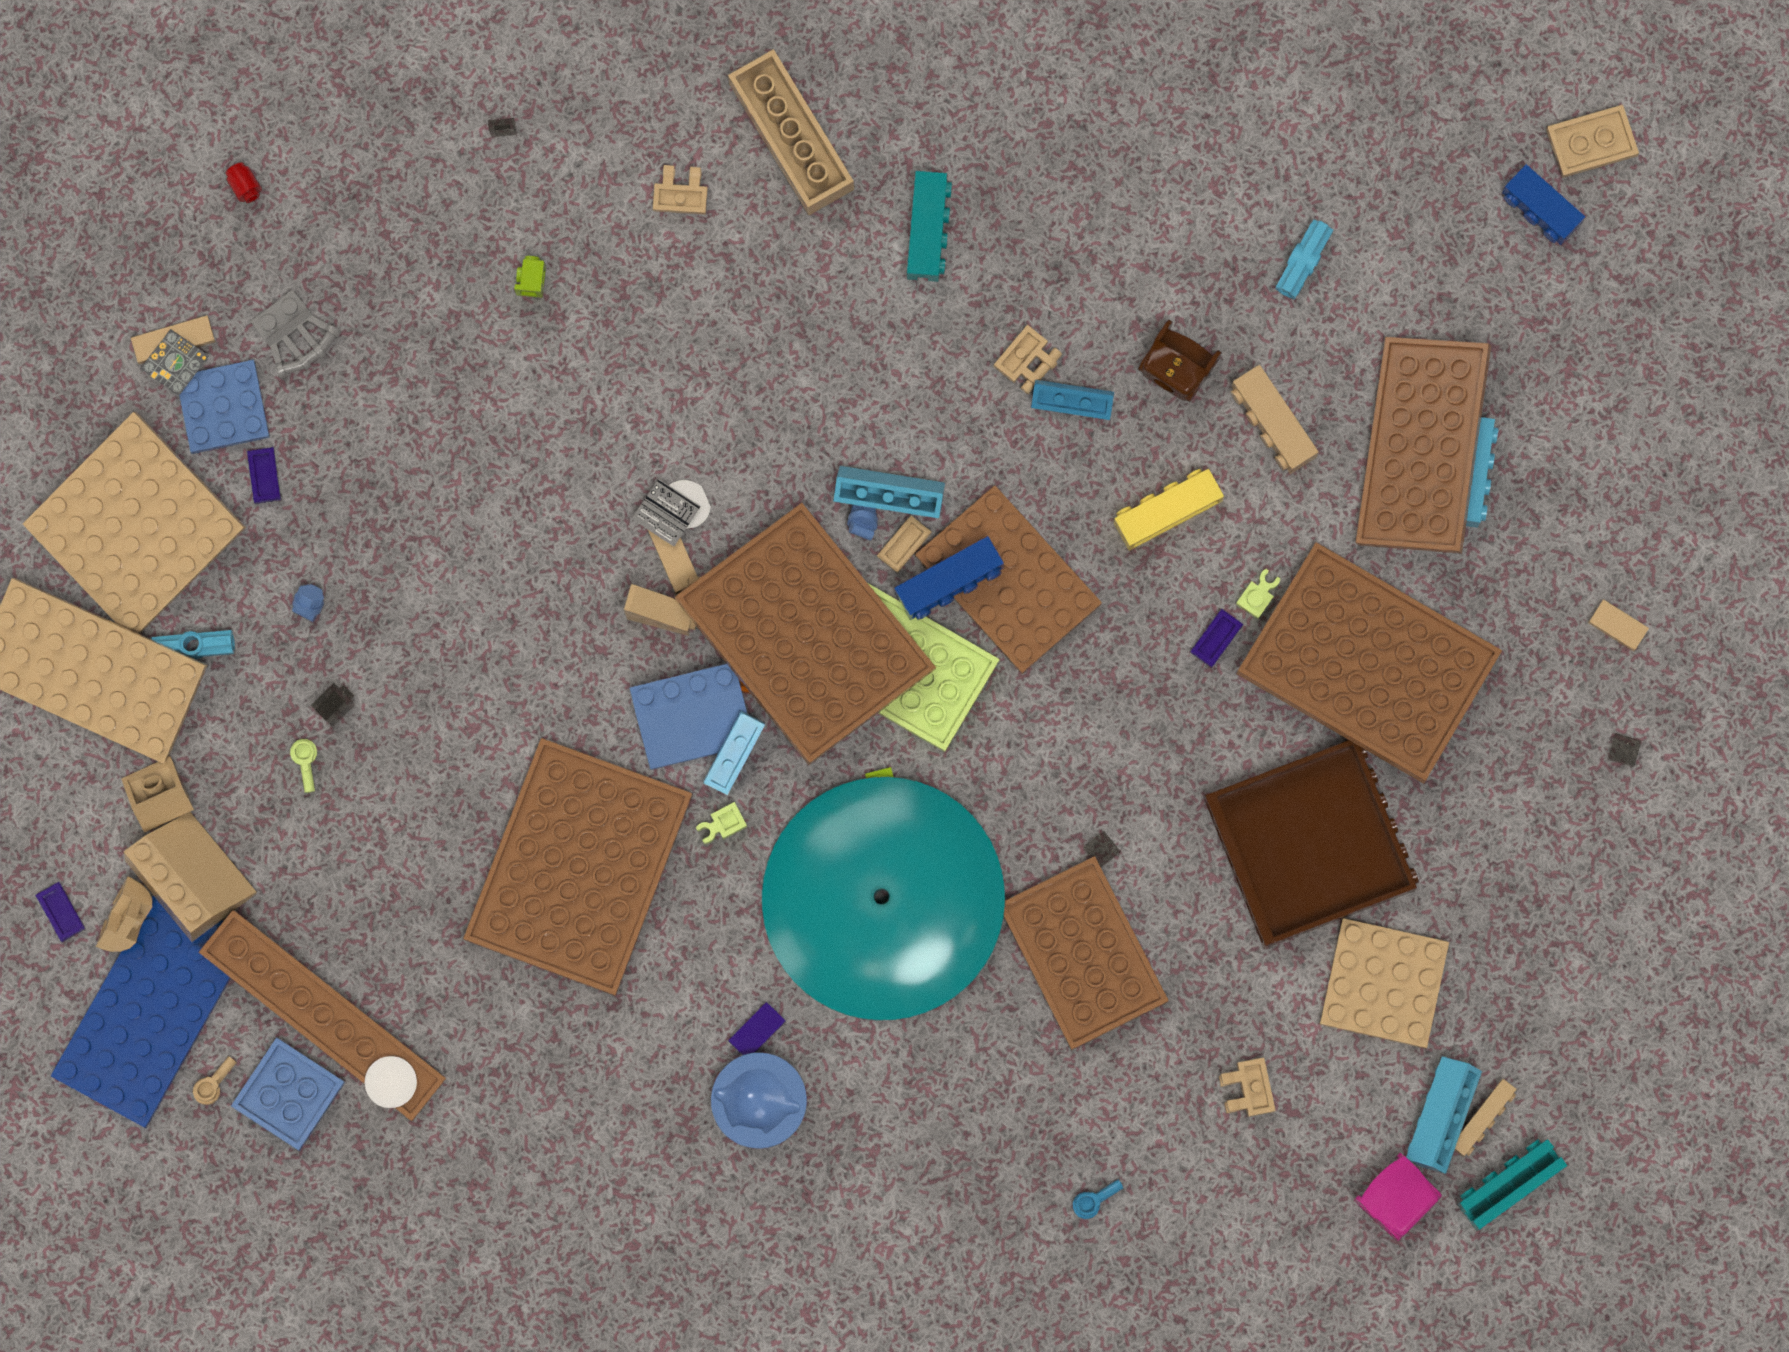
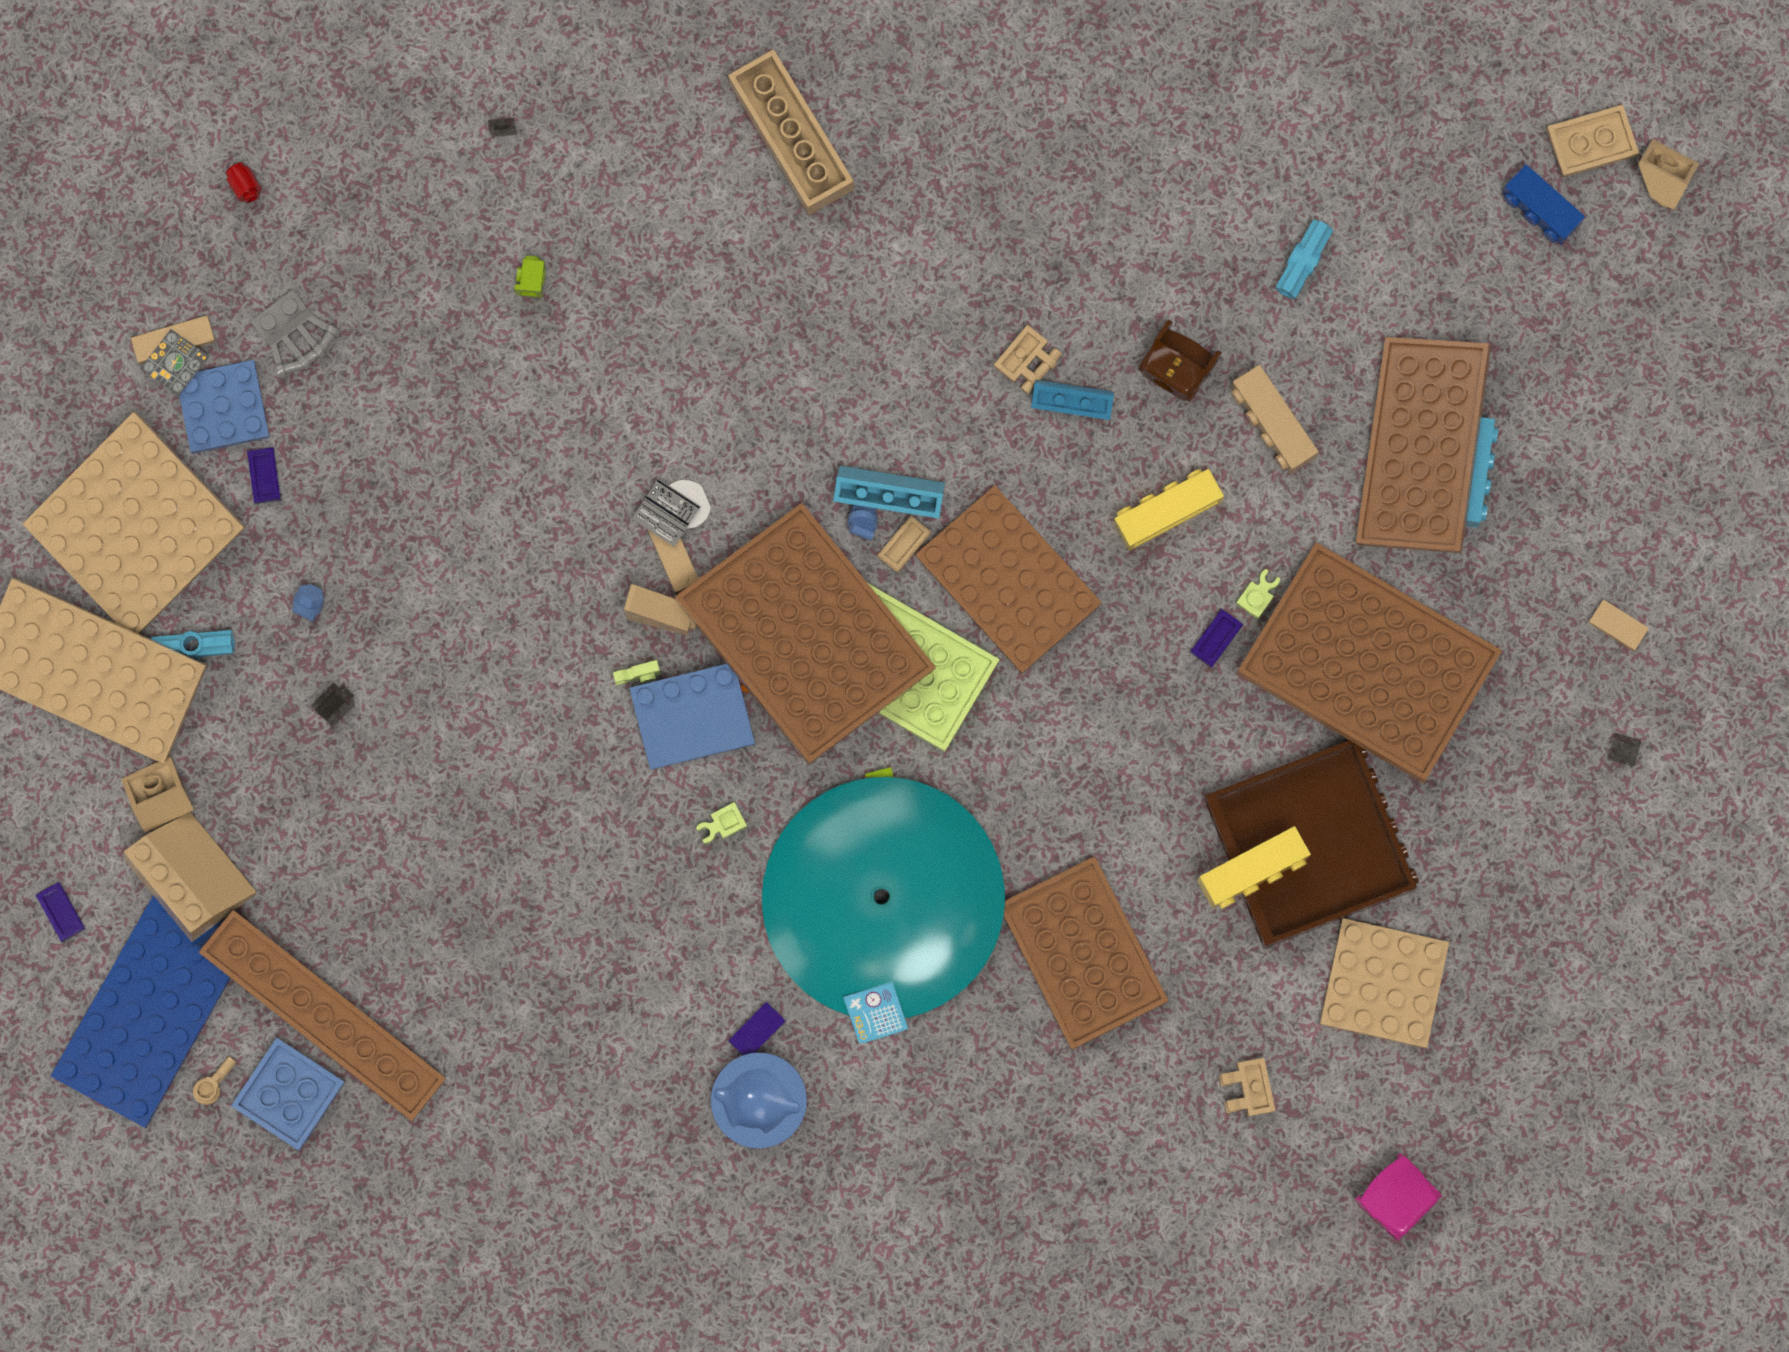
(126, 917): tan brick -> none
(304, 753): yellowish green plate -> none
(390, 1082): white sticker -> none
(578, 867): medium nougat plate -> none
(644, 672): none -> yellowish green plate
(680, 198): tan plate -> none
(734, 752): medium azure plate -> none
(875, 1012): none -> medium azure sticker
(927, 226): teal brick -> none
(949, 578): blue brick -> none
(1088, 1204): dark azure plate -> none
(1102, 848): clear smoke tile -> none
(1254, 867): none -> light yellow brick
(1443, 1114): medium azure brick -> none
(1484, 1117): tan piece -> none
(1512, 1184): teal brick -> none
(1666, 173): none -> tan slope

